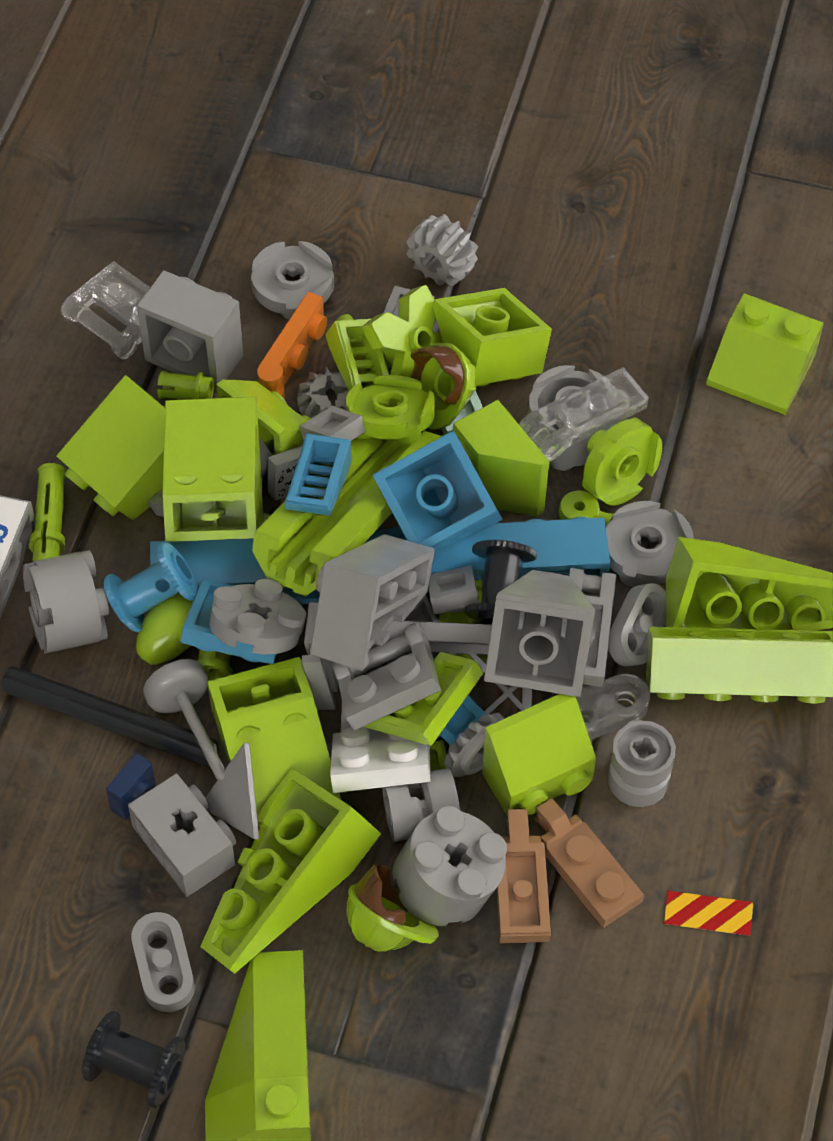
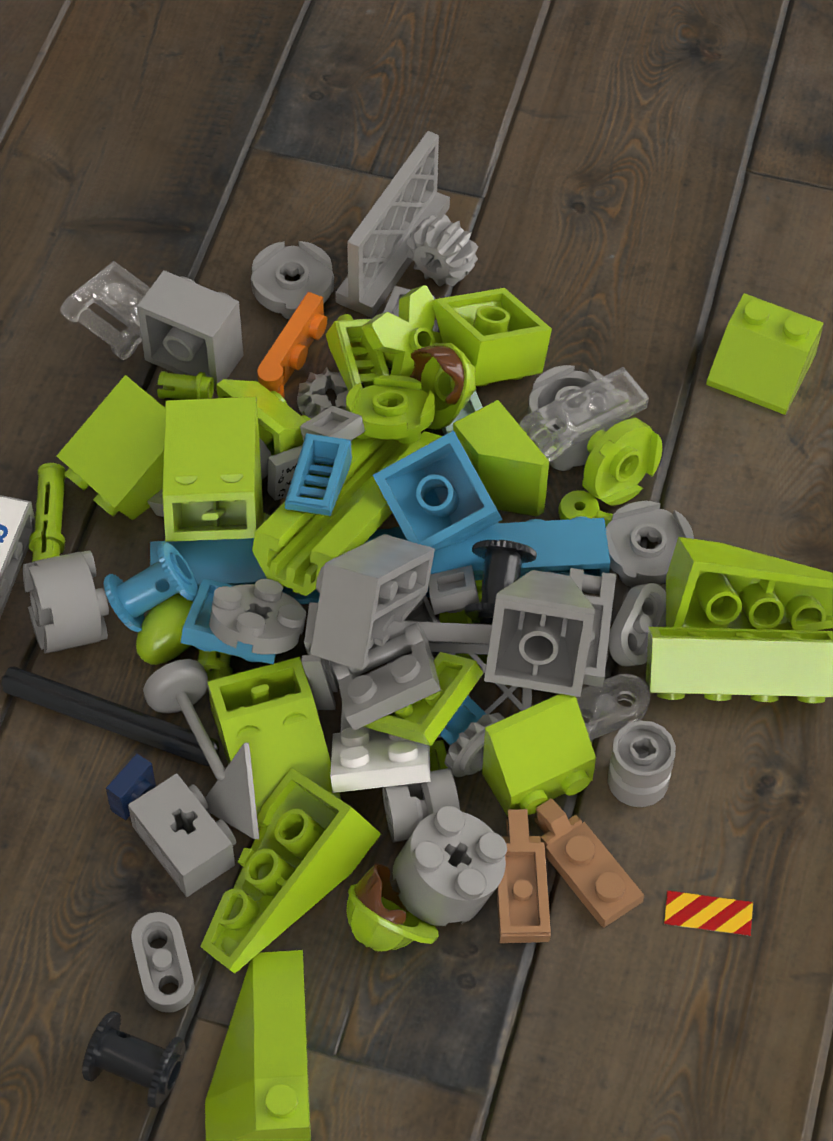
(379, 243): none -> light grey fence

